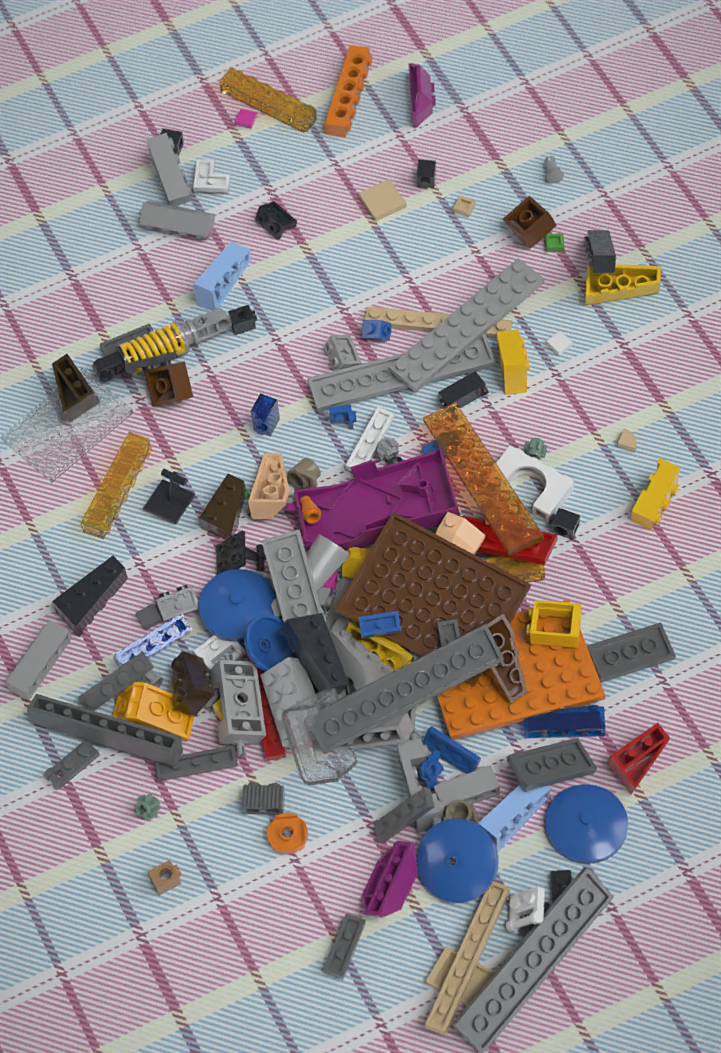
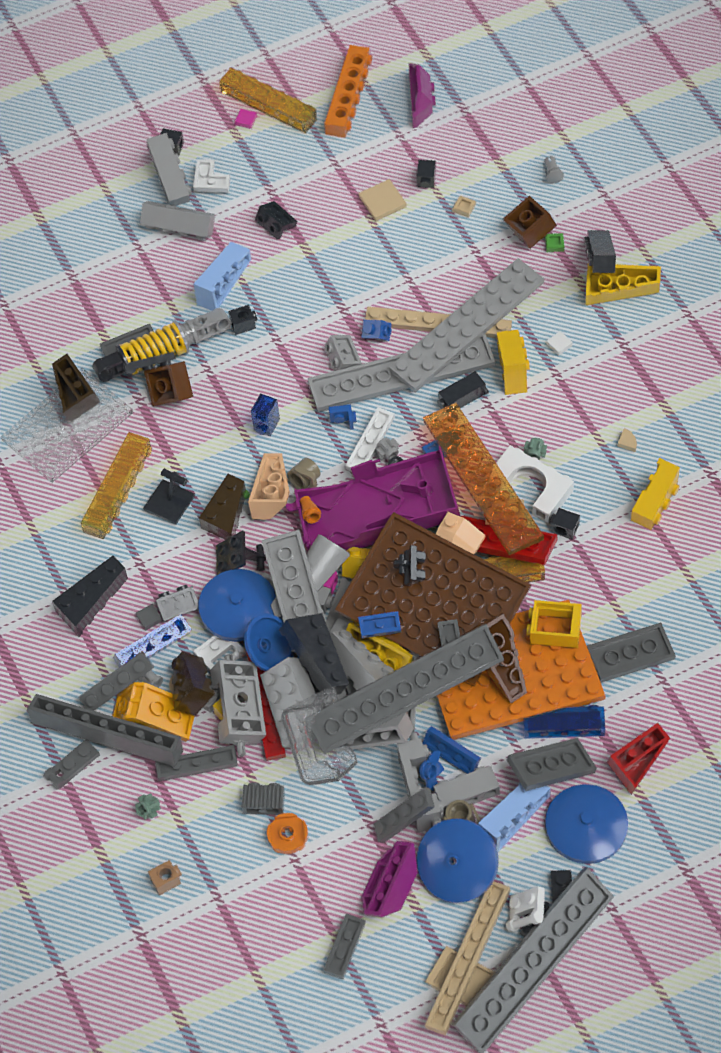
(38, 660): light grey brick -> none
(408, 565): none -> black hips

